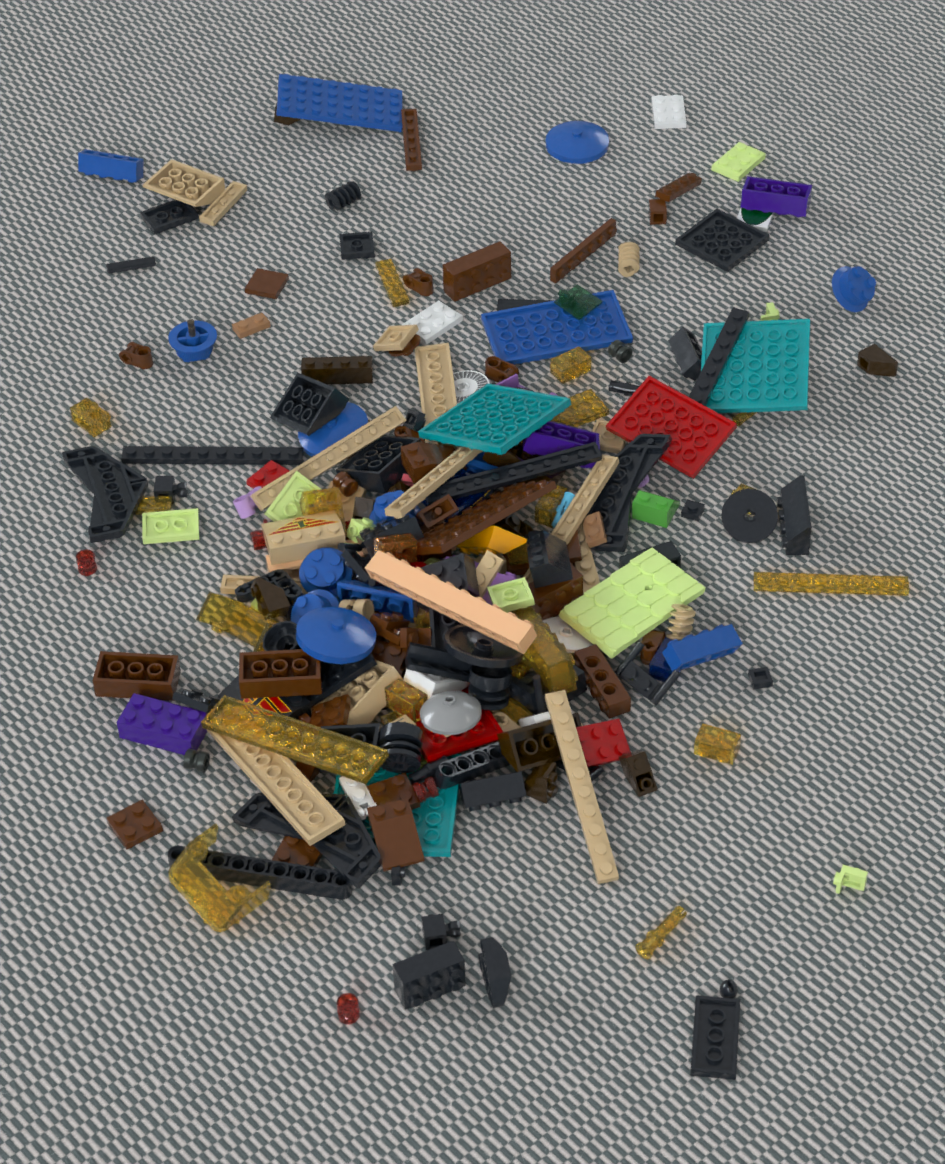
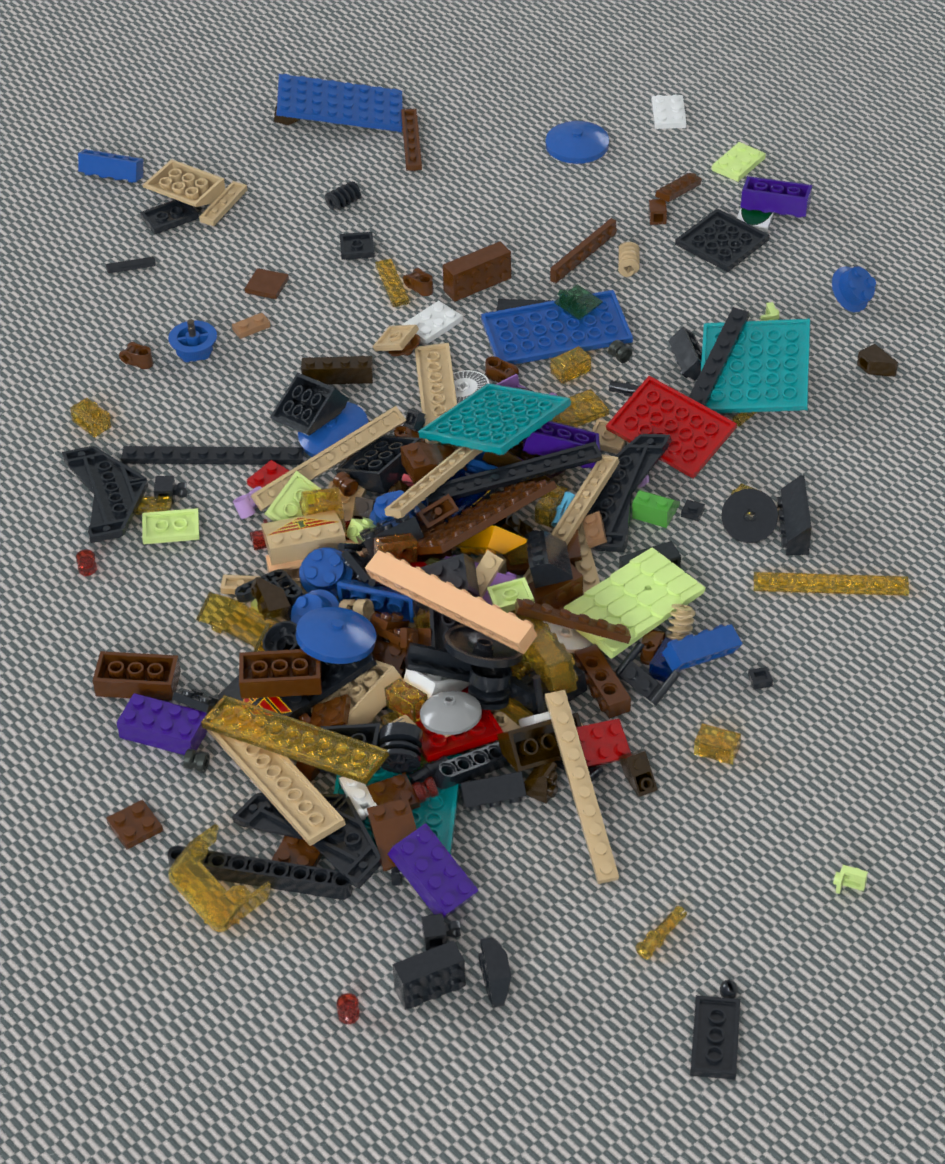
(432, 871): none -> dark purple brick
(570, 620): none -> reddish brown plate

